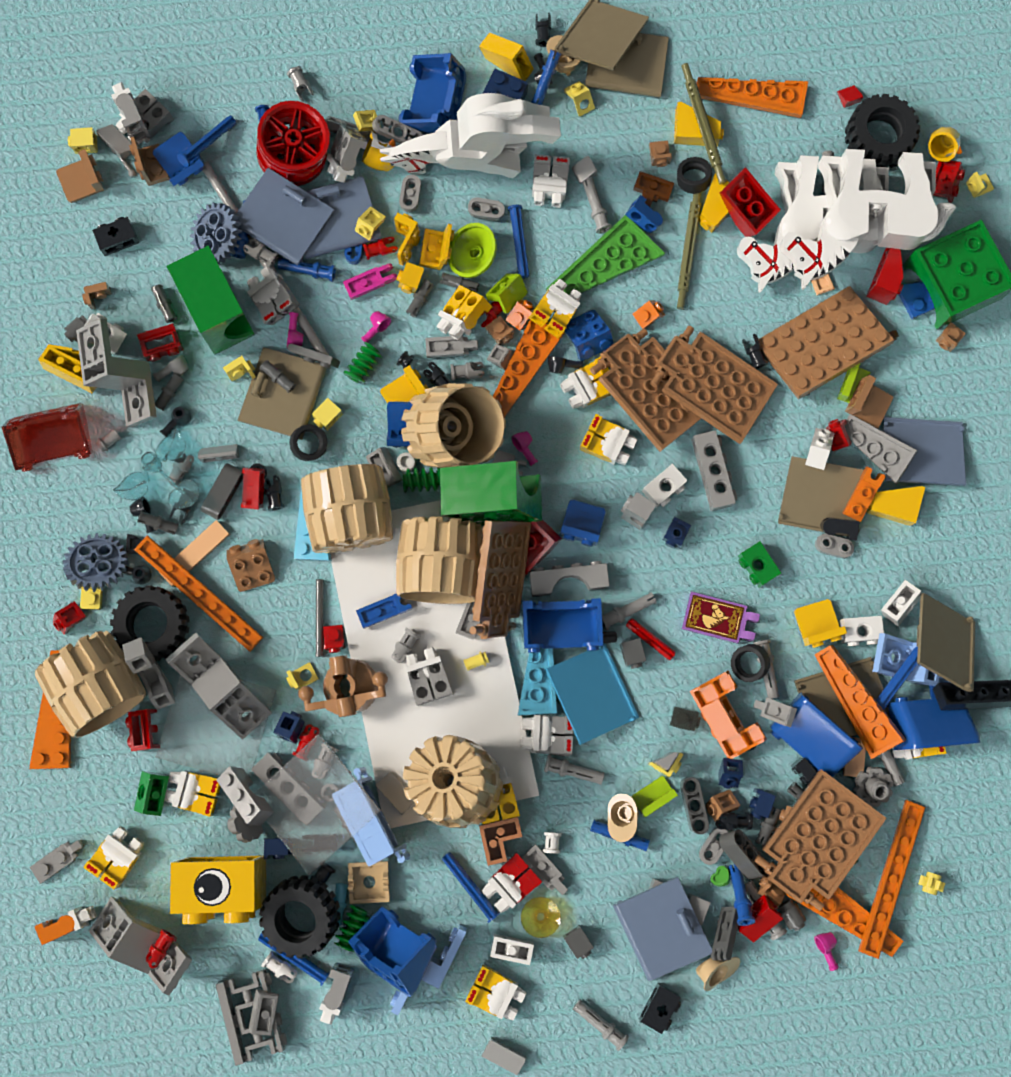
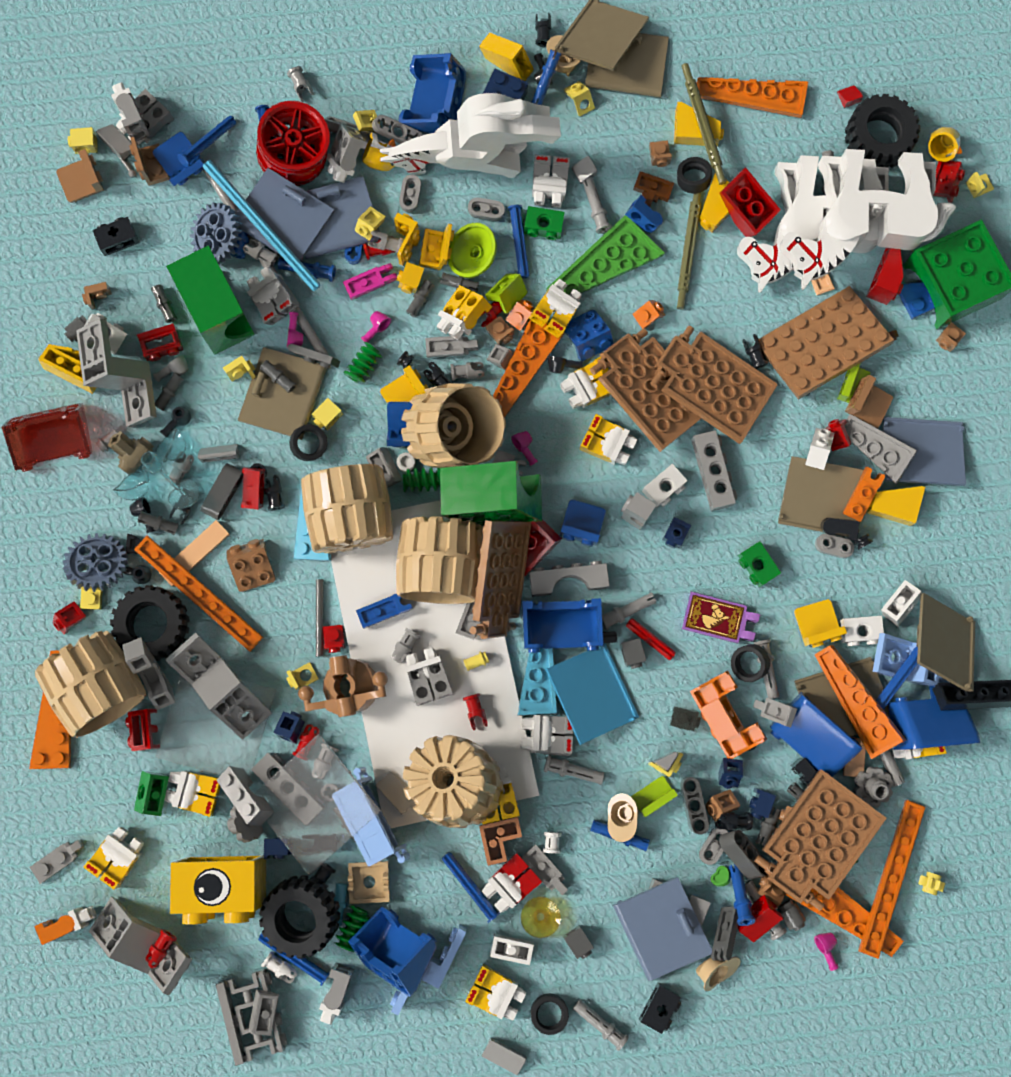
(129, 451): none -> dark tan piece
(261, 225): none -> medium azure axle
(386, 242): none -> light grey piece
(475, 709): none -> red piece
(536, 216): none -> green brick
(549, 1030): none -> black tyre
(863, 541): none -> black bush

